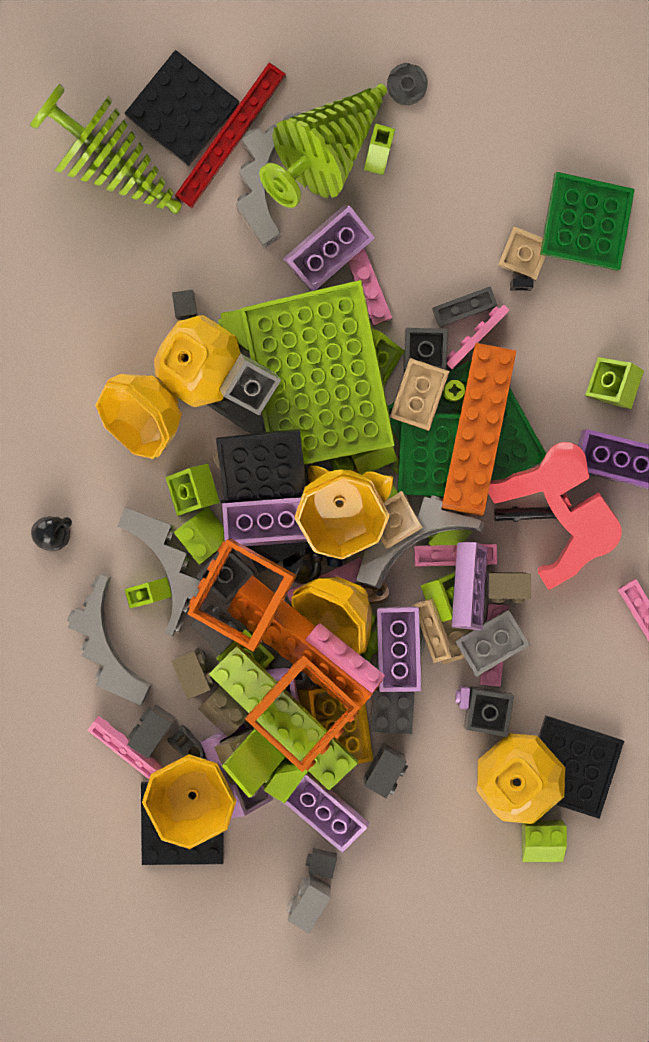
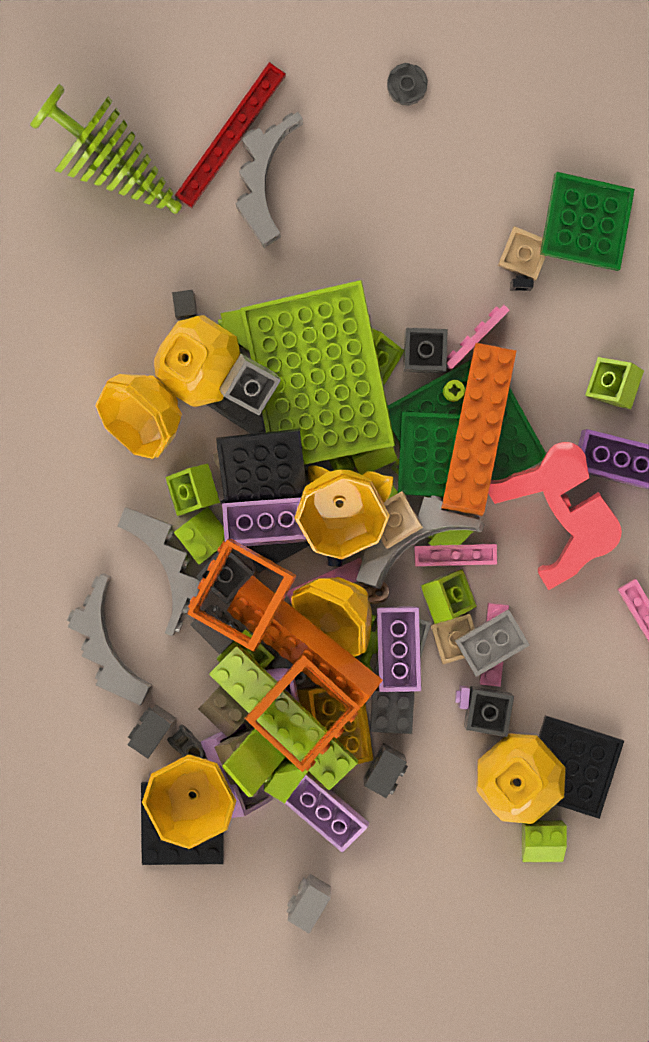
(51, 533): black piece -> none
(118, 743): bright pink plate -> none
(148, 592): lime slope -> none
(182, 108): black plate -> none
(193, 673): dark tan brick -> none
(305, 565): black piece -> none
(320, 147): lime plant -> none
(321, 862): dark grey brick -> none
(328, 248): lavender slope -> none
(345, 657): bright pink plate -> none
(362, 270): bright pink plate -> none
(379, 149): lime slope -> none
(419, 394): tan tile -> none
(433, 631): tan tile -> none
(464, 307): dark grey plate -> none
(469, 586): lavender brick -> none
(508, 585): dark tan brick -> none
(523, 513): black pin -> none

